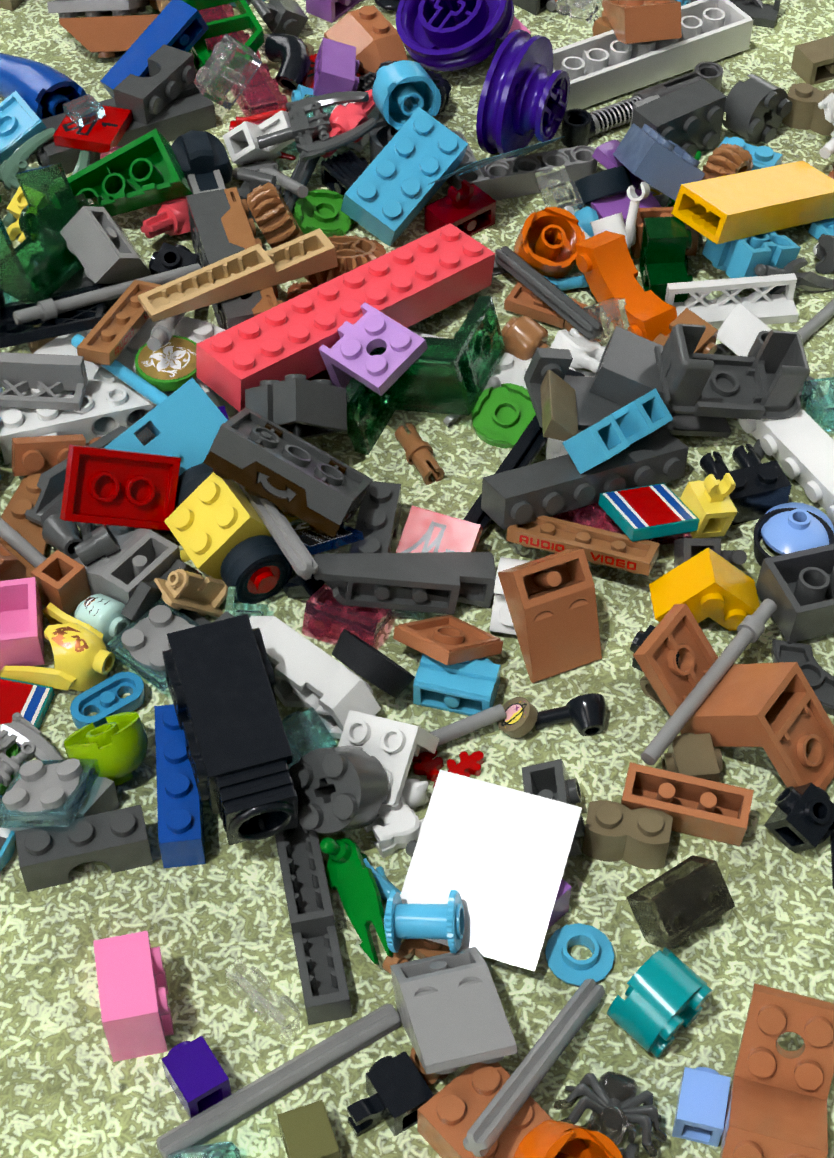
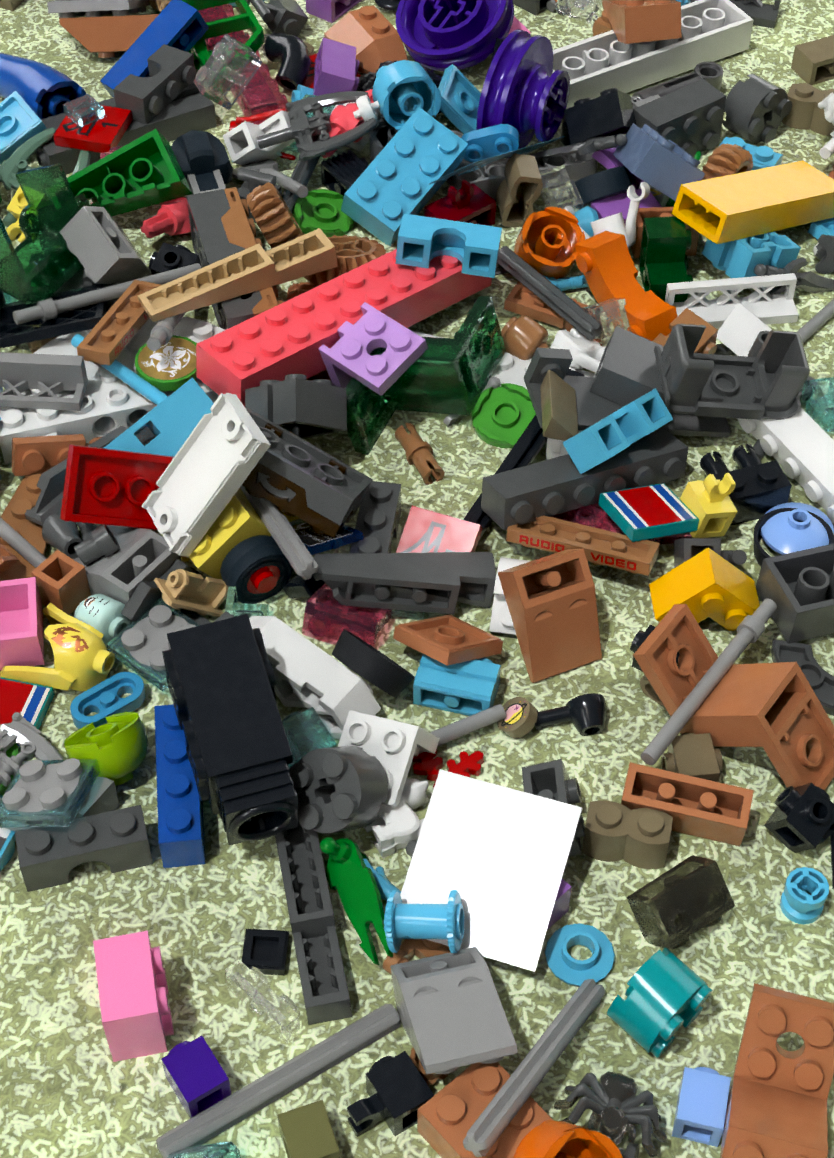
(205, 474): none -> white piece
(266, 950): none -> black tile
(366, 109): none -> white piece
(428, 237): none -> medium azure arch
(459, 99): none -> medium azure tile
(490, 142): none -> dark azure plate
(518, 190): none -> dark tan brick
(590, 146): none -> dark grey piece
(600, 116): none -> black brick
(797, 903): none -> medium azure wheel

